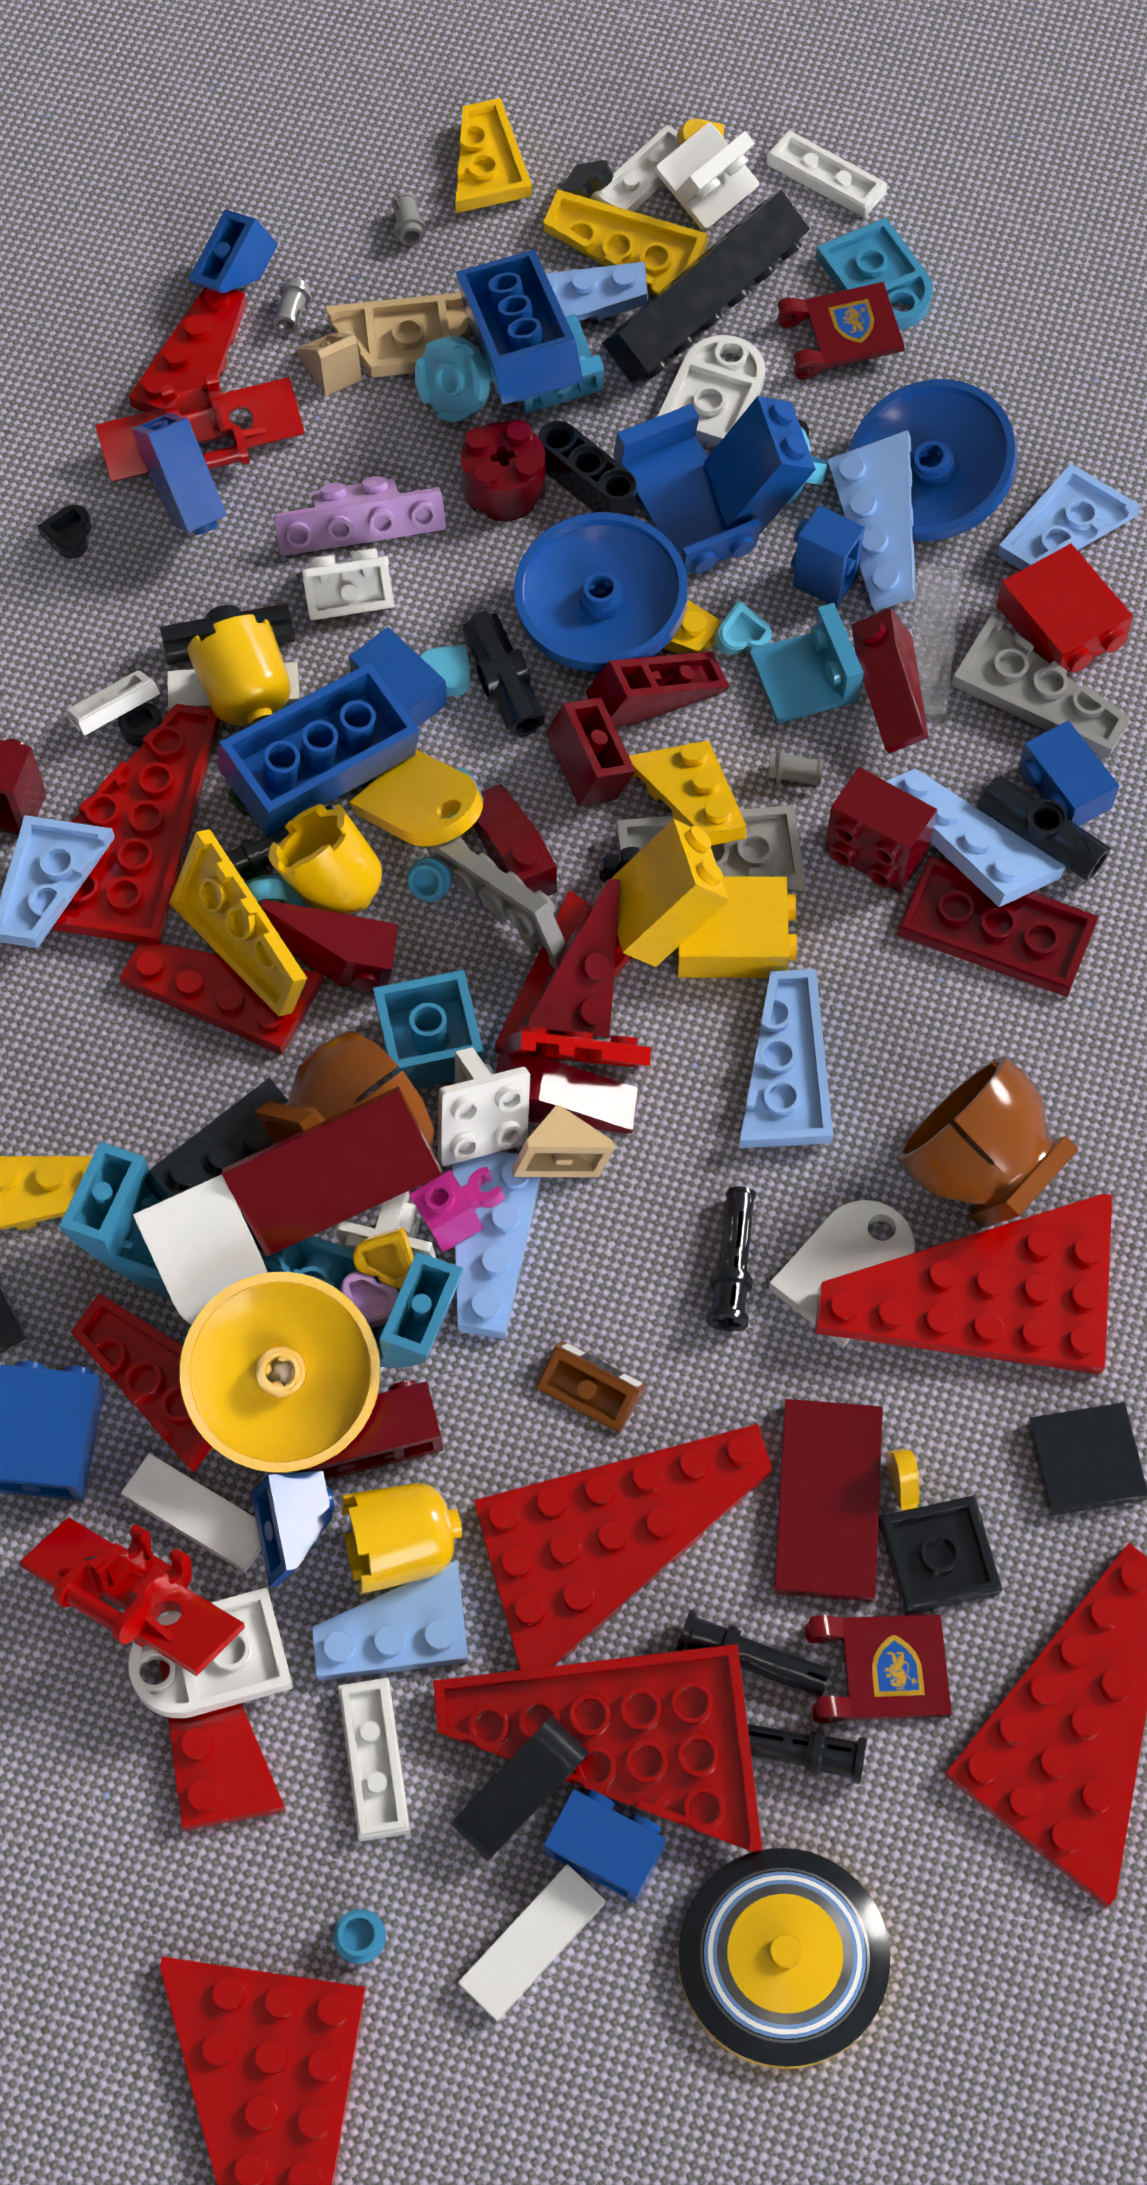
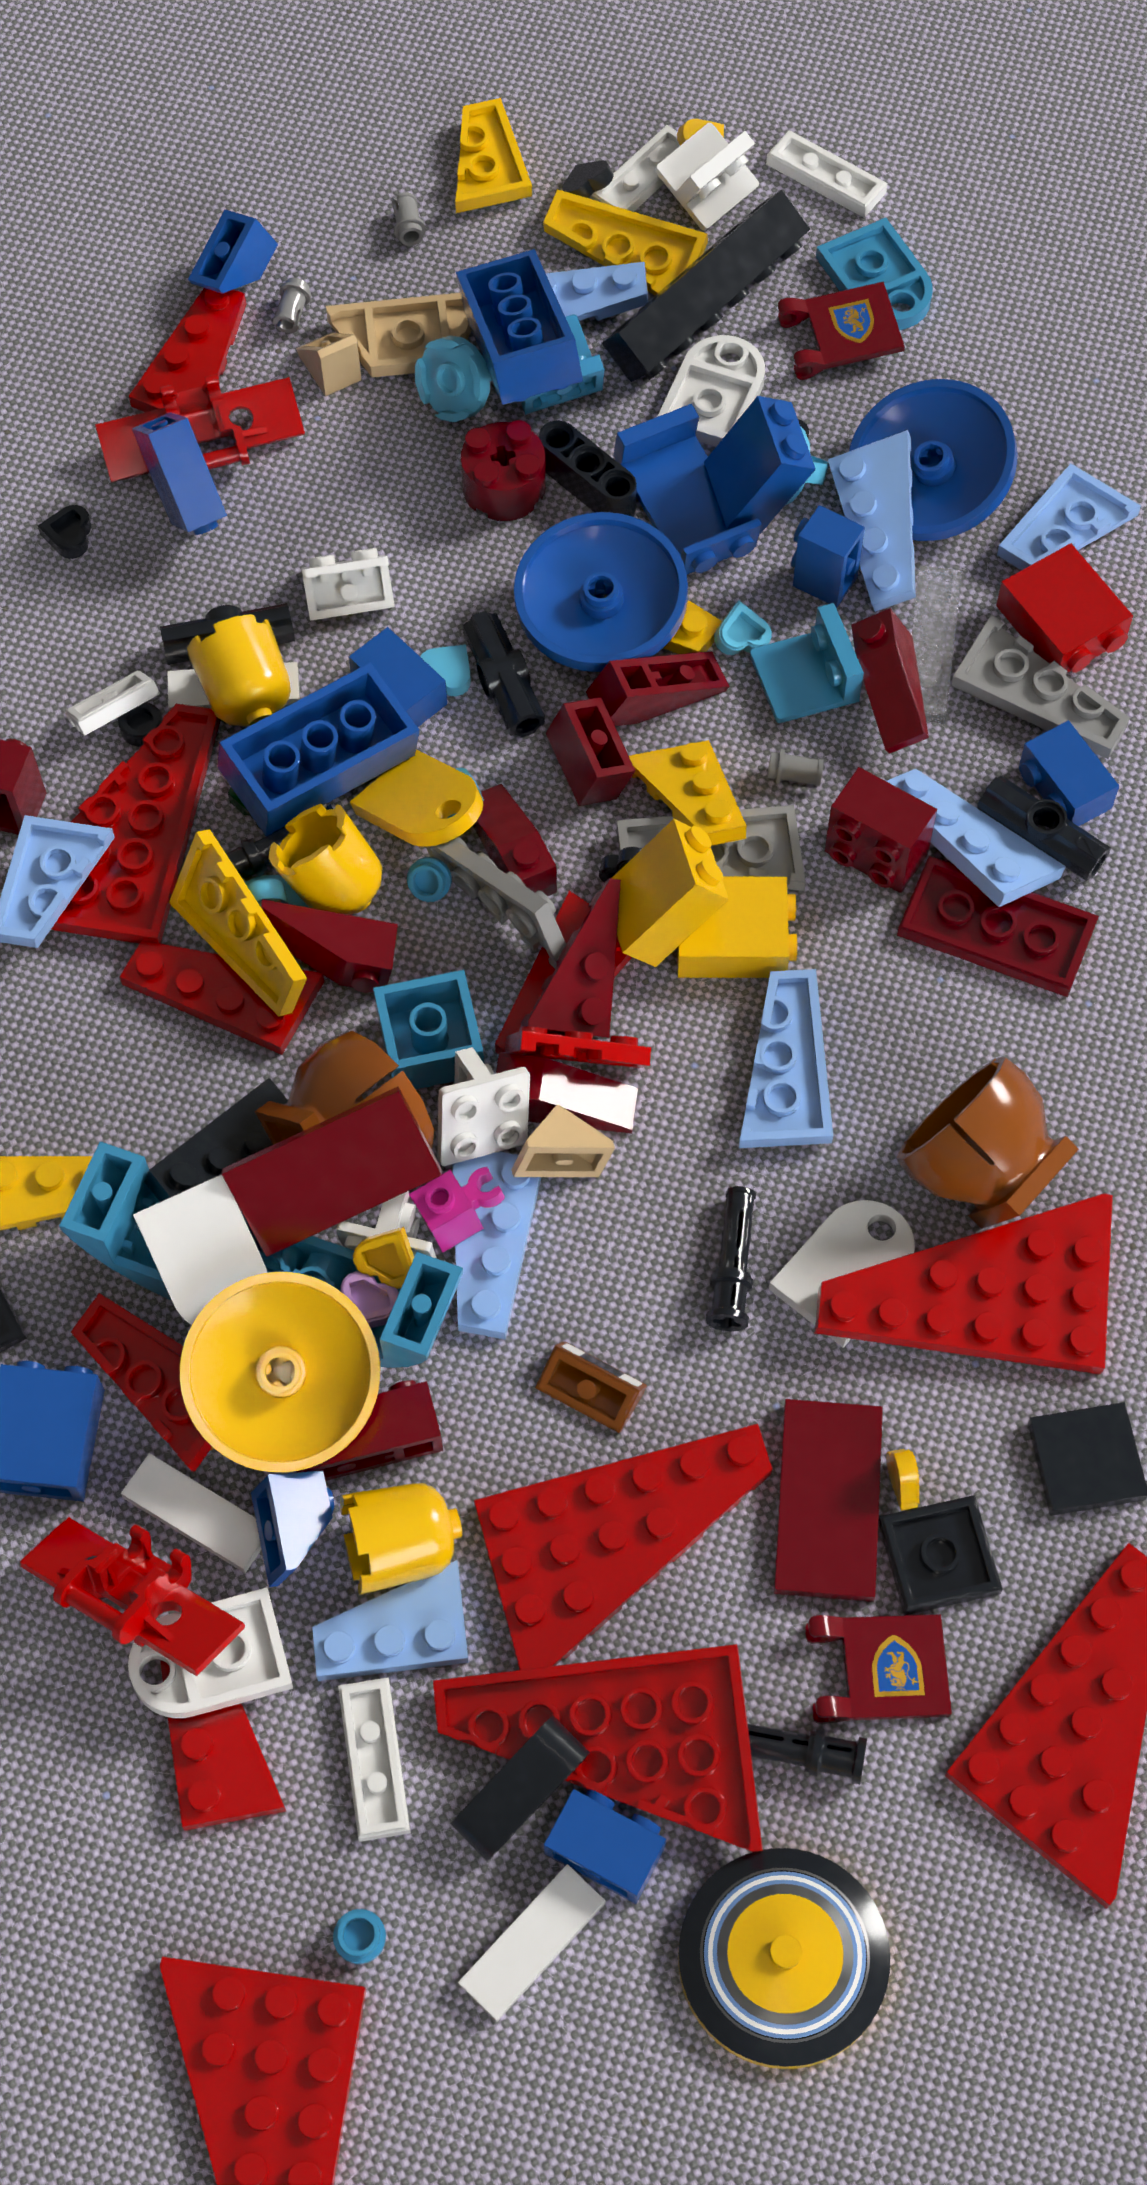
(358, 516): lavender bracket -> none
(755, 1656): black pin -> none

